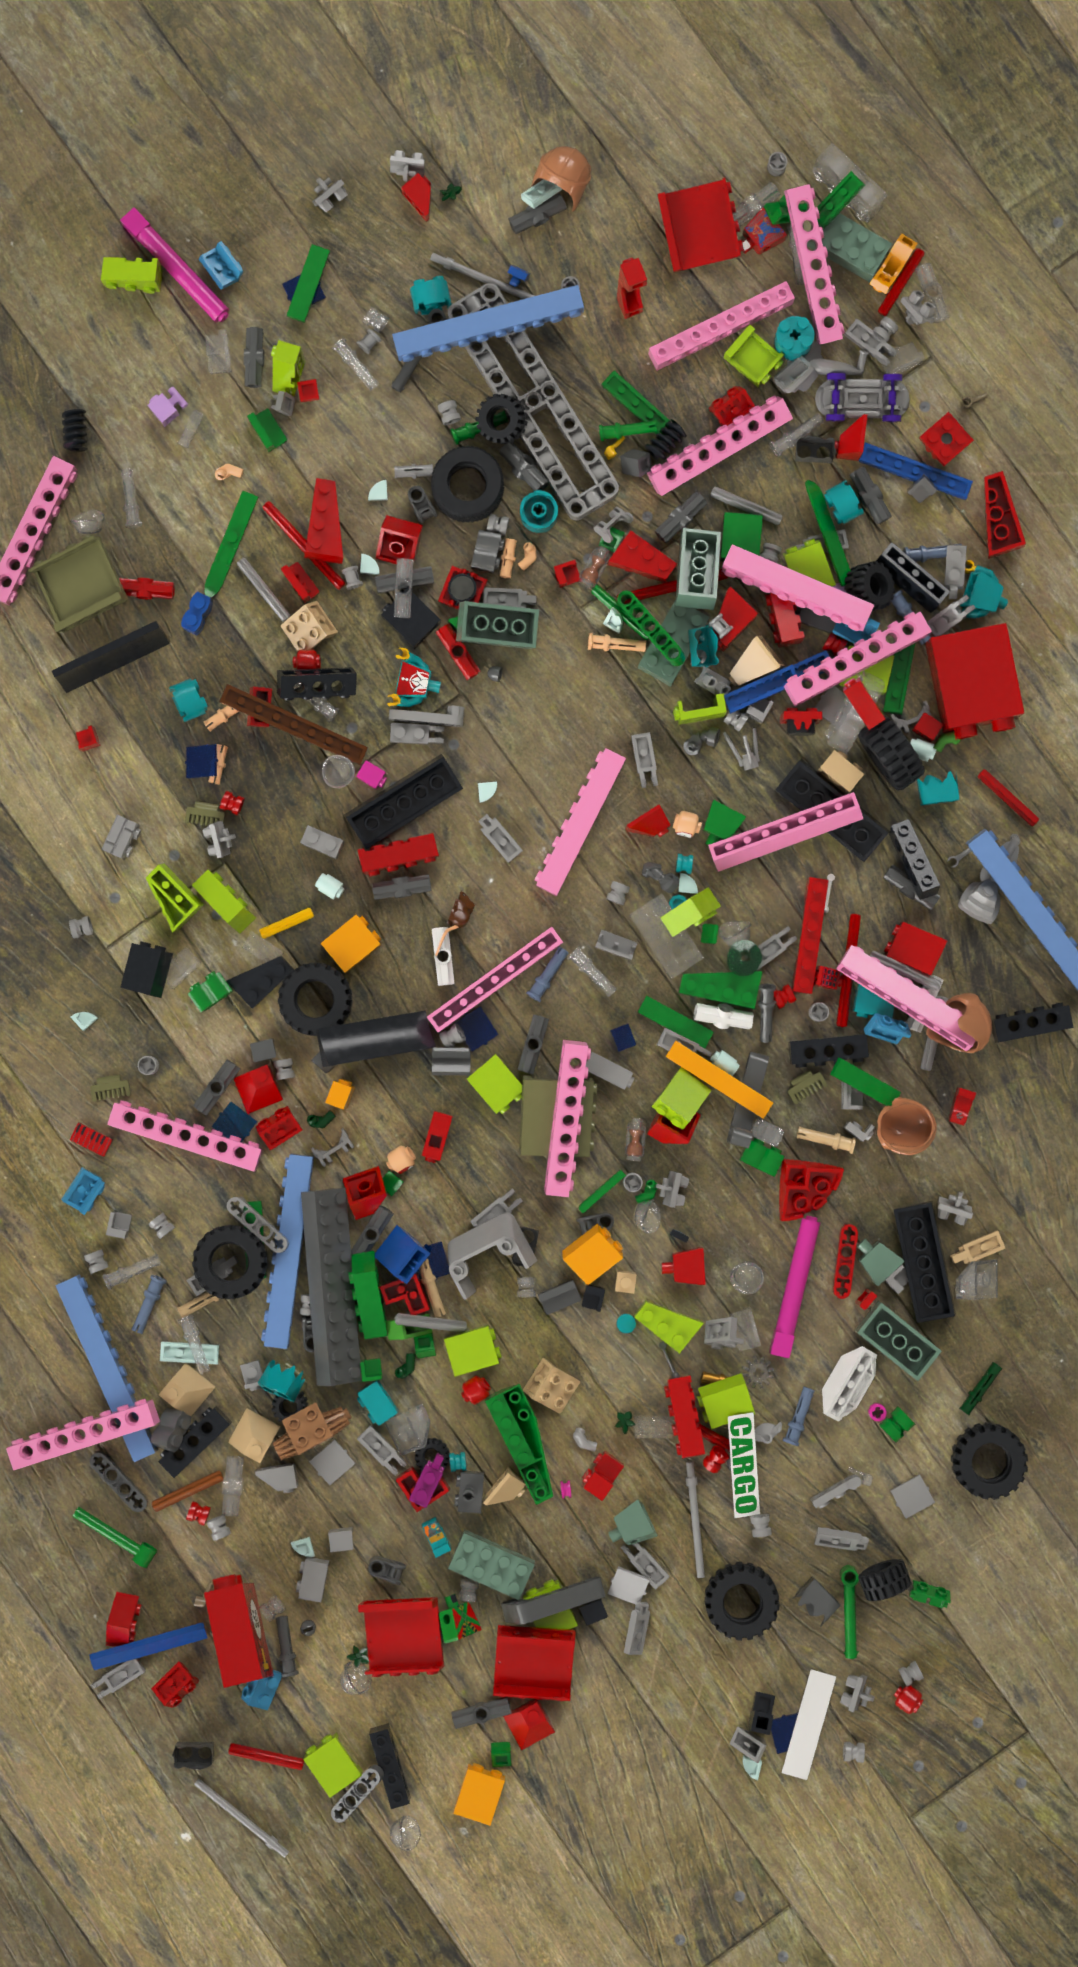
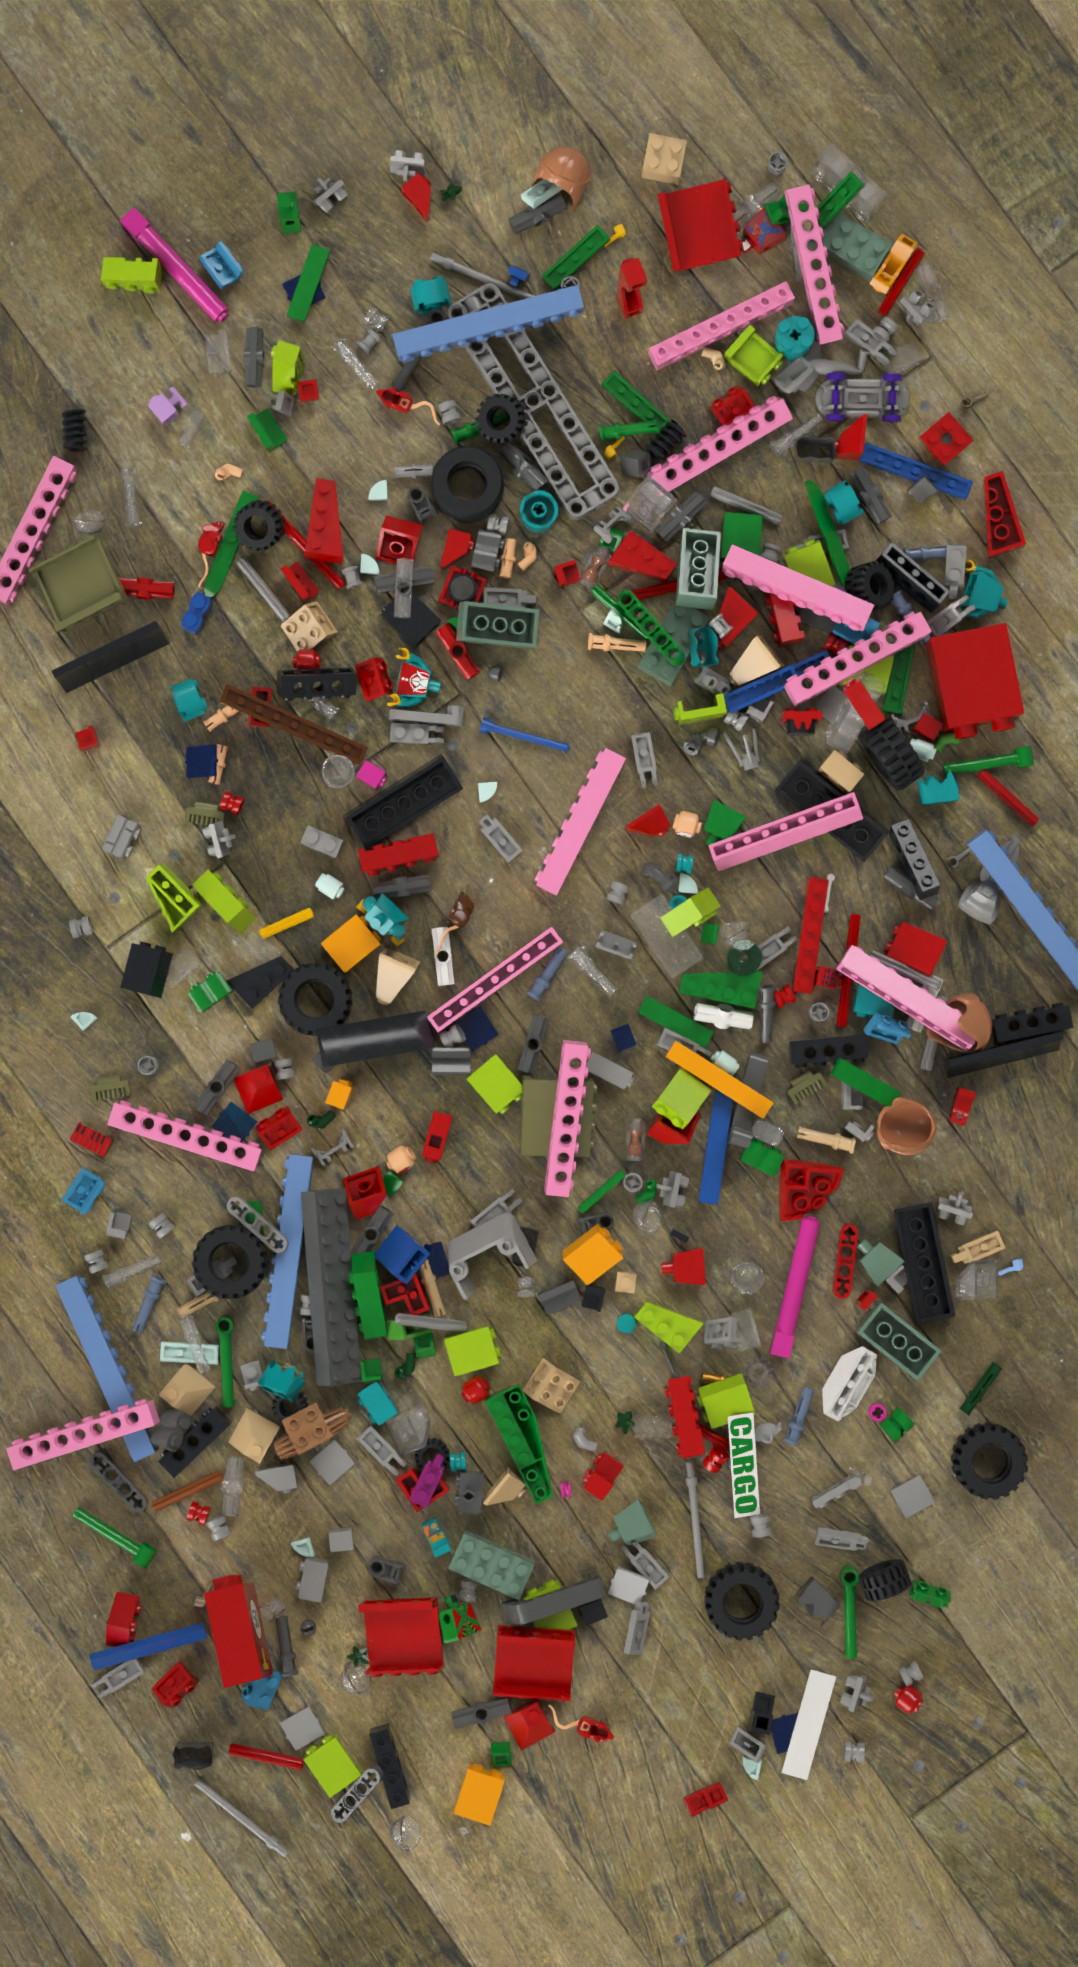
(209, 544): none -> red animal
(226, 1361): none -> green piece
(245, 531): none -> black tyre
(289, 211): none -> green torso
(302, 1728): none -> light grey piece
(374, 679): none -> red bracket
(384, 917): none -> teal torso
(393, 973): none -> tan slope
(401, 401): none -> red animal
(456, 547): none -> red slope
(488, 726): none -> blue piece
(576, 257): none -> green tile
(588, 1727): none -> red animal
(619, 233): none -> yellow hand
(650, 504): none -> clear brick
(664, 158): none -> tan brick
(705, 1798): none -> red slope
(715, 356): none -> tan arm
(715, 1148): none -> blue slope
(1002, 1054): none -> black arch
(1017, 1266): none -> light blue hand
(1022, 757): none -> green piece

